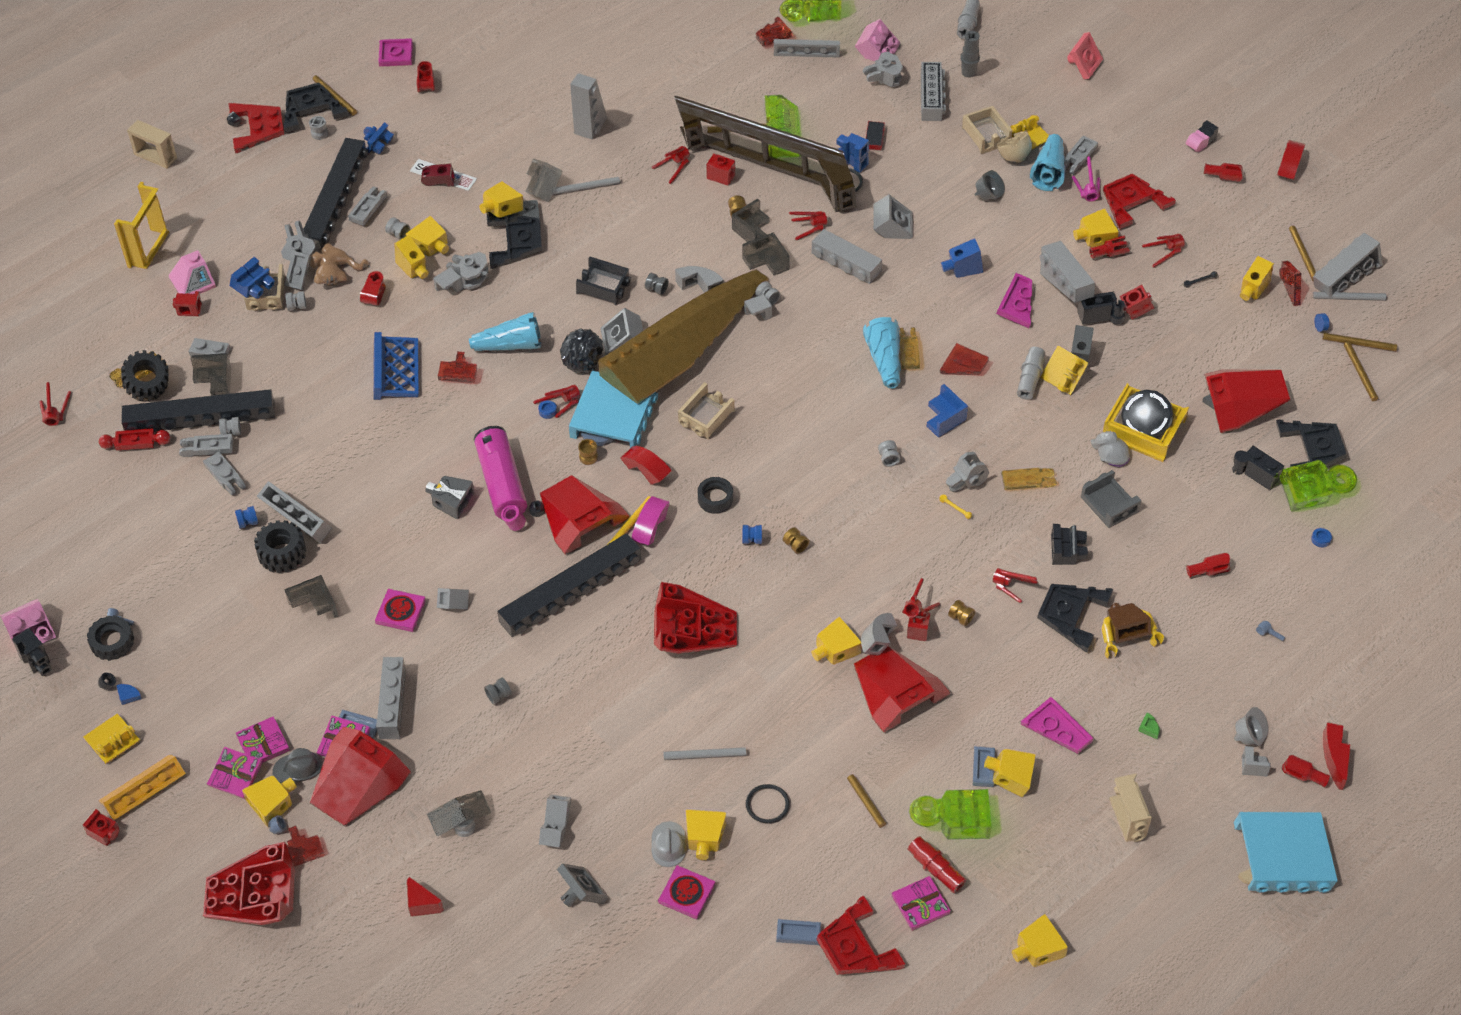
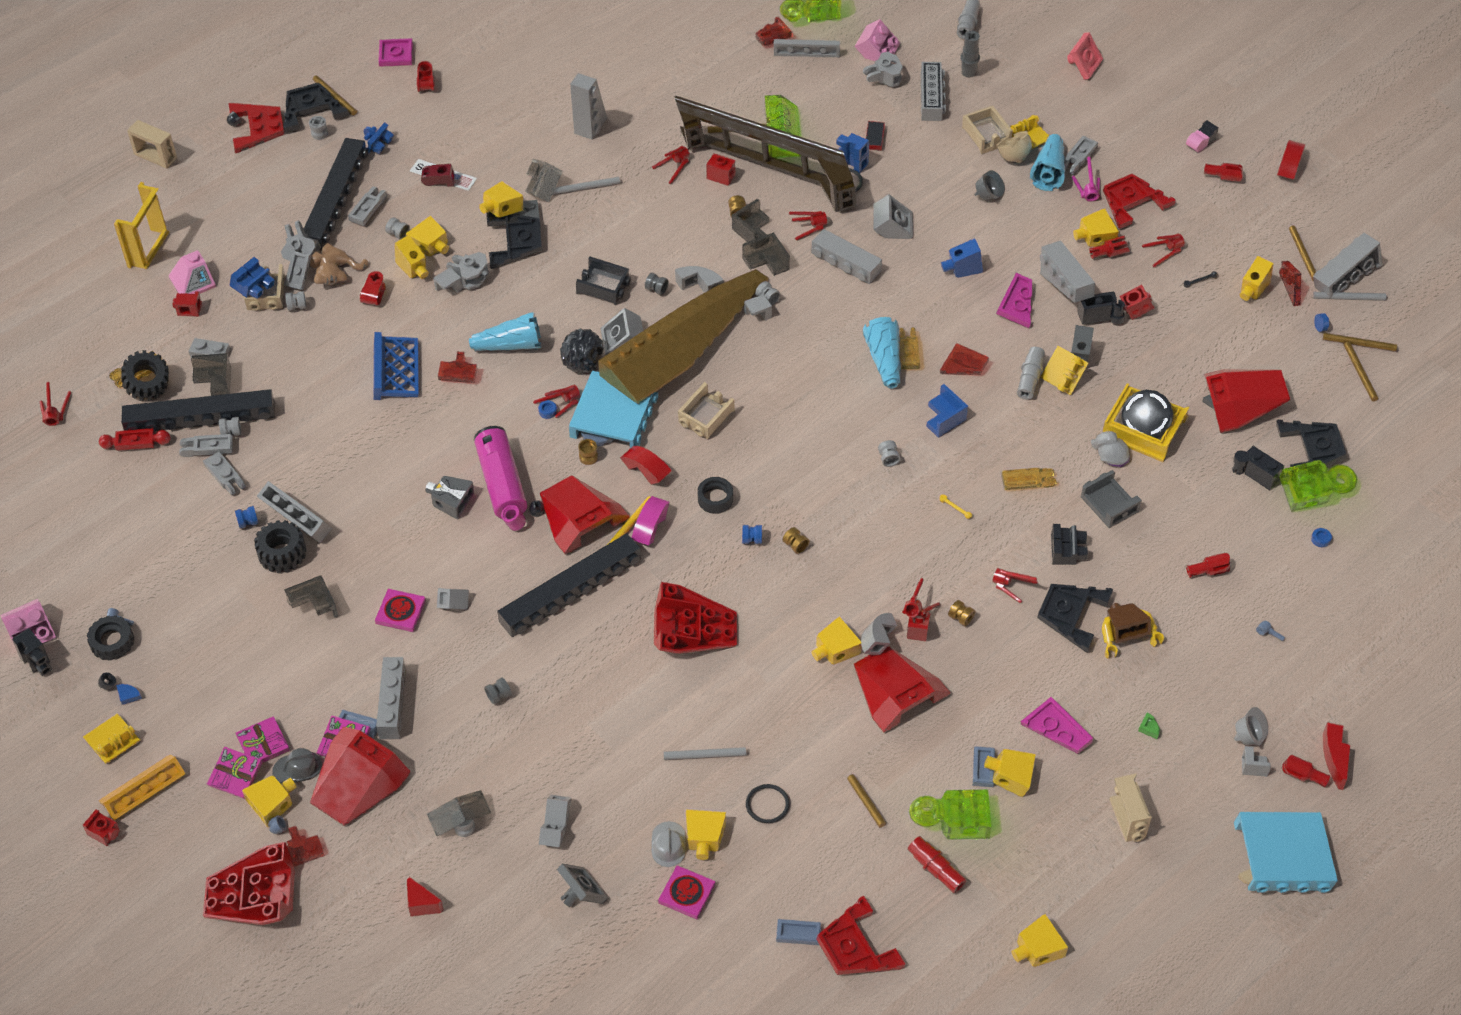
(920, 903): dark pink tile -> none
(967, 472): light grey hinge -> none

